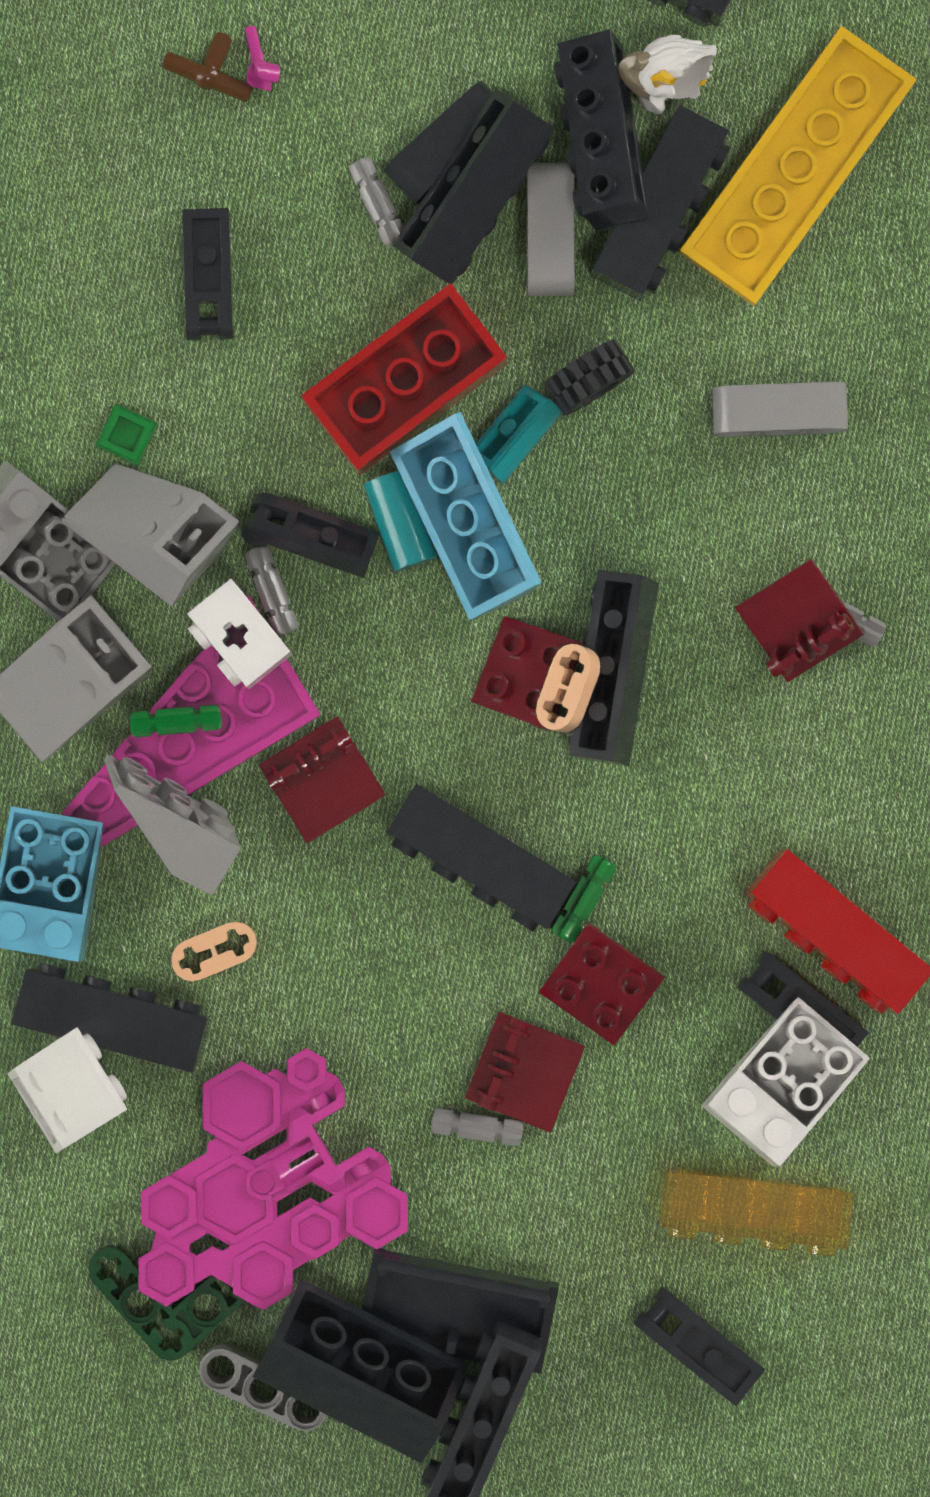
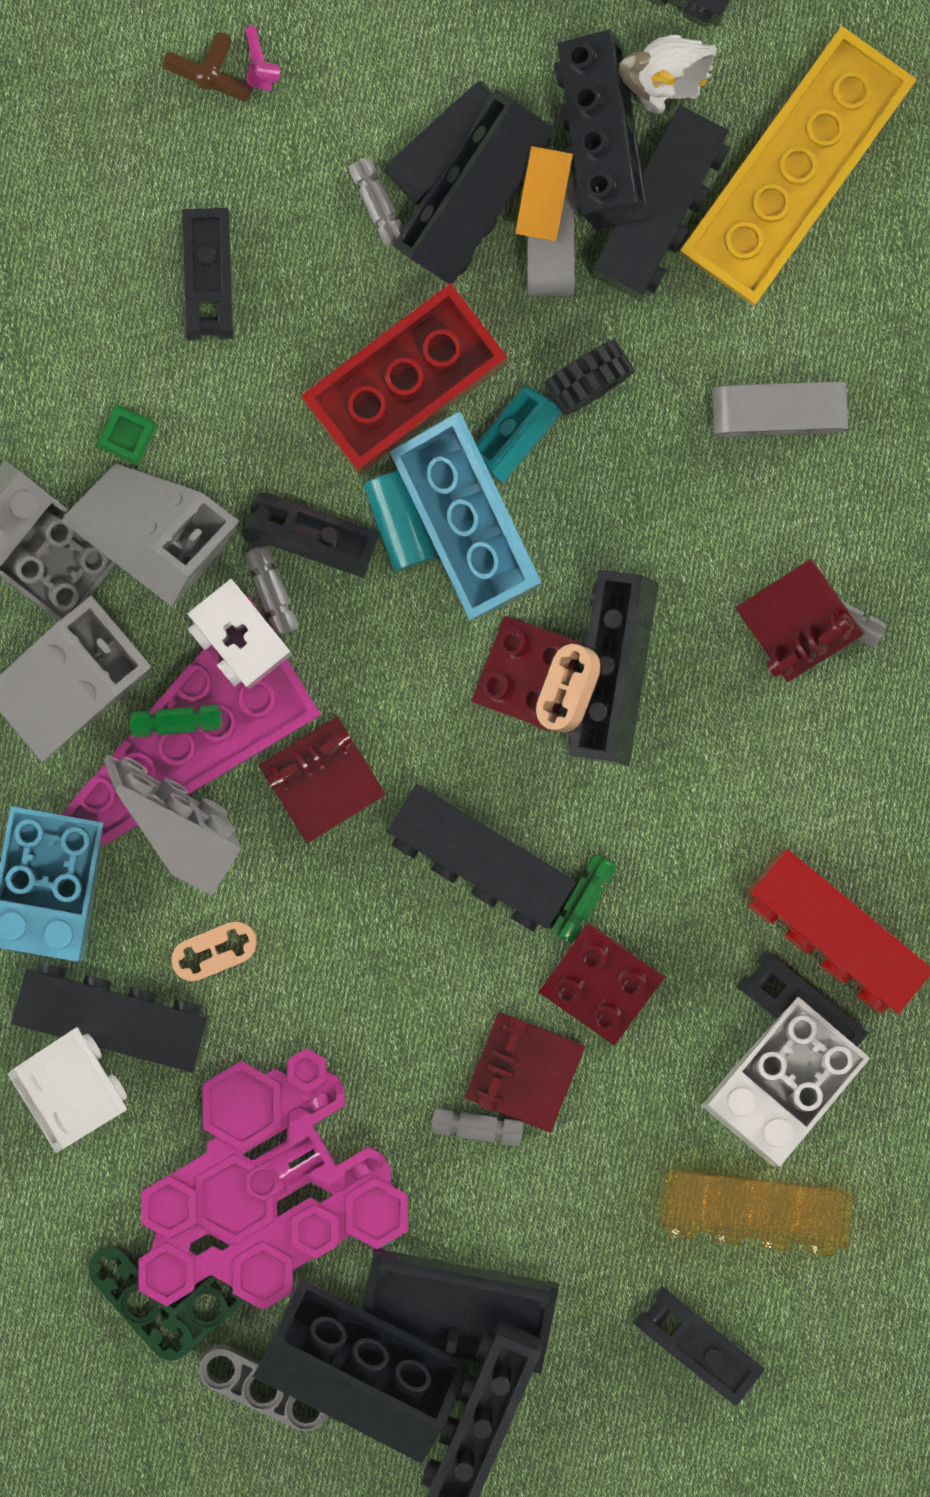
(543, 193): none -> light orange sticker

